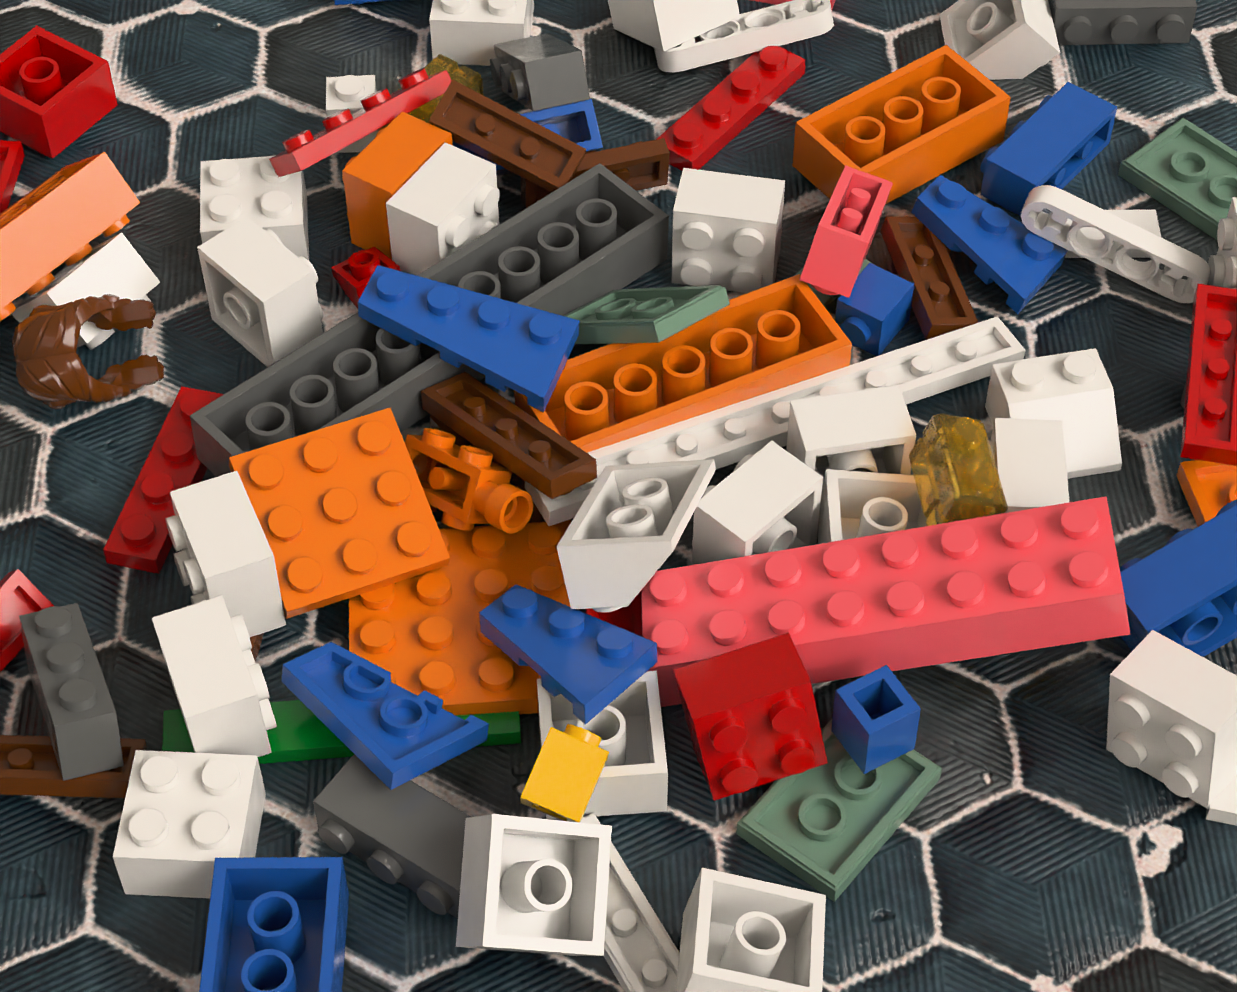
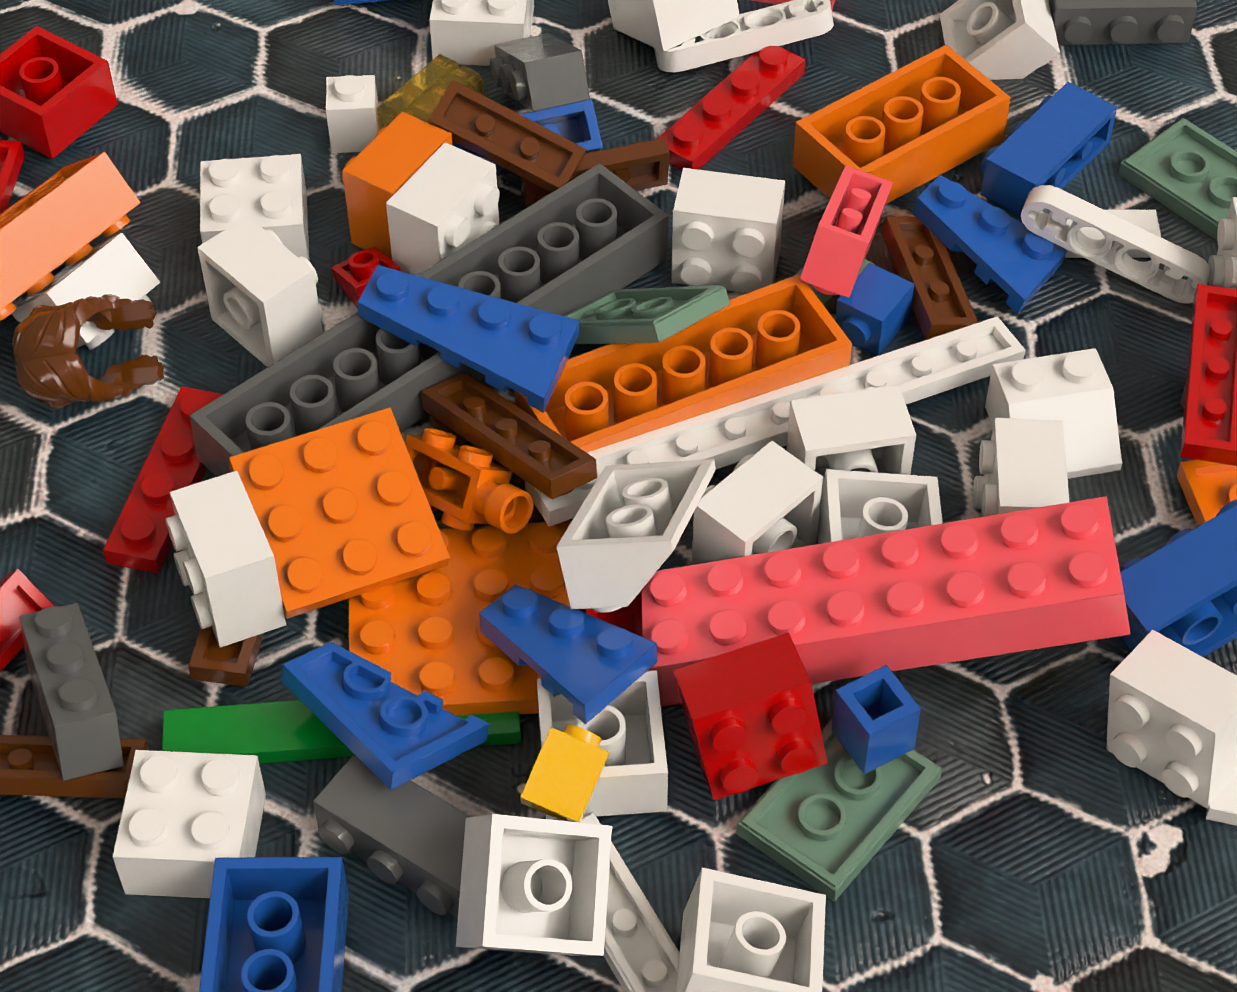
(216, 679): white brick -> none
(346, 128): plate -> none
(956, 471): clear yellow brick -> none

